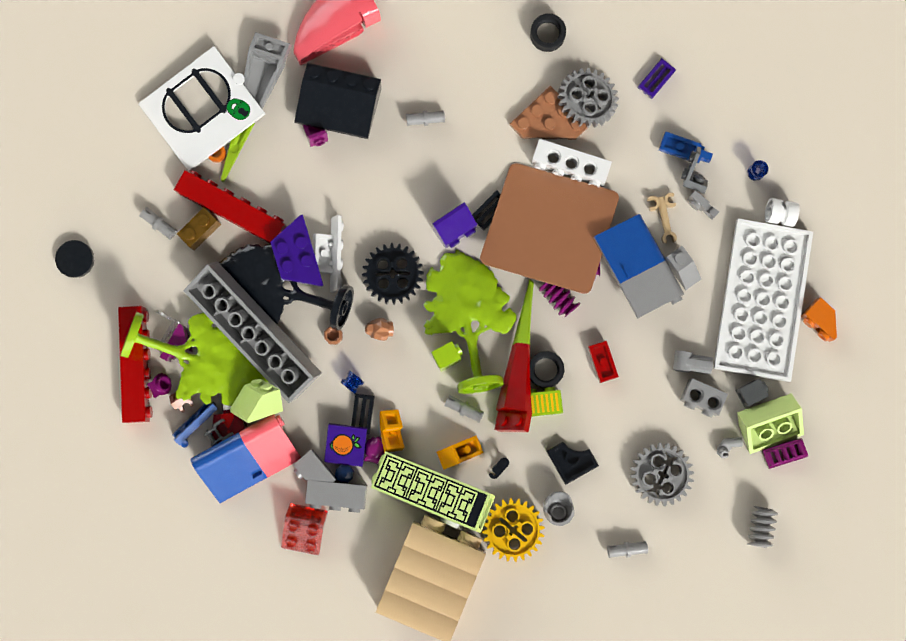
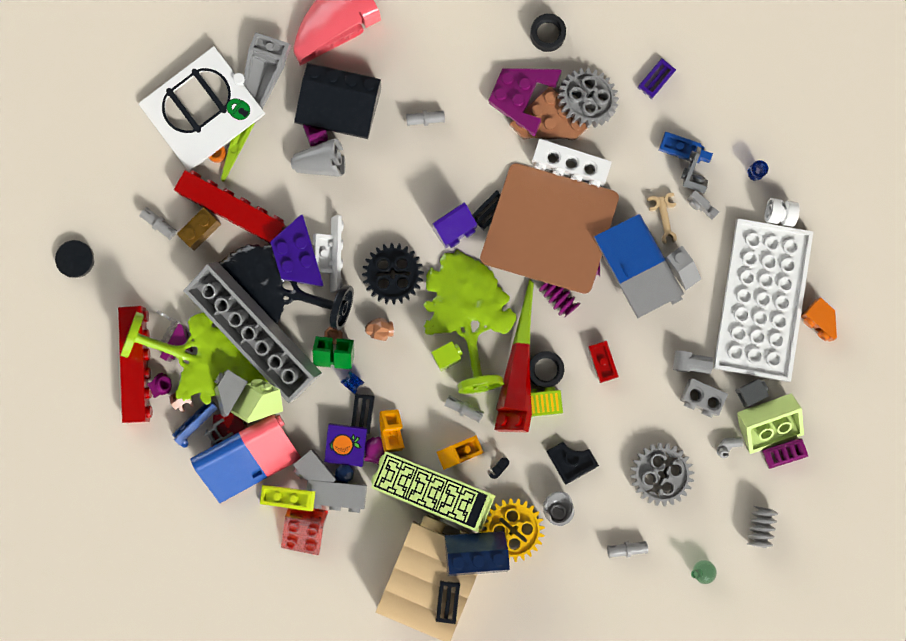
(228, 390): none -> light grey slope
(287, 497): none -> neon yellow tile
(320, 159): none -> light grey cone
(325, 356): none -> green piece
(450, 585): none -> black tile
(476, 553): none -> dark blue slope
(514, 92): none -> magenta wing
(704, 572): none -> clear green piece

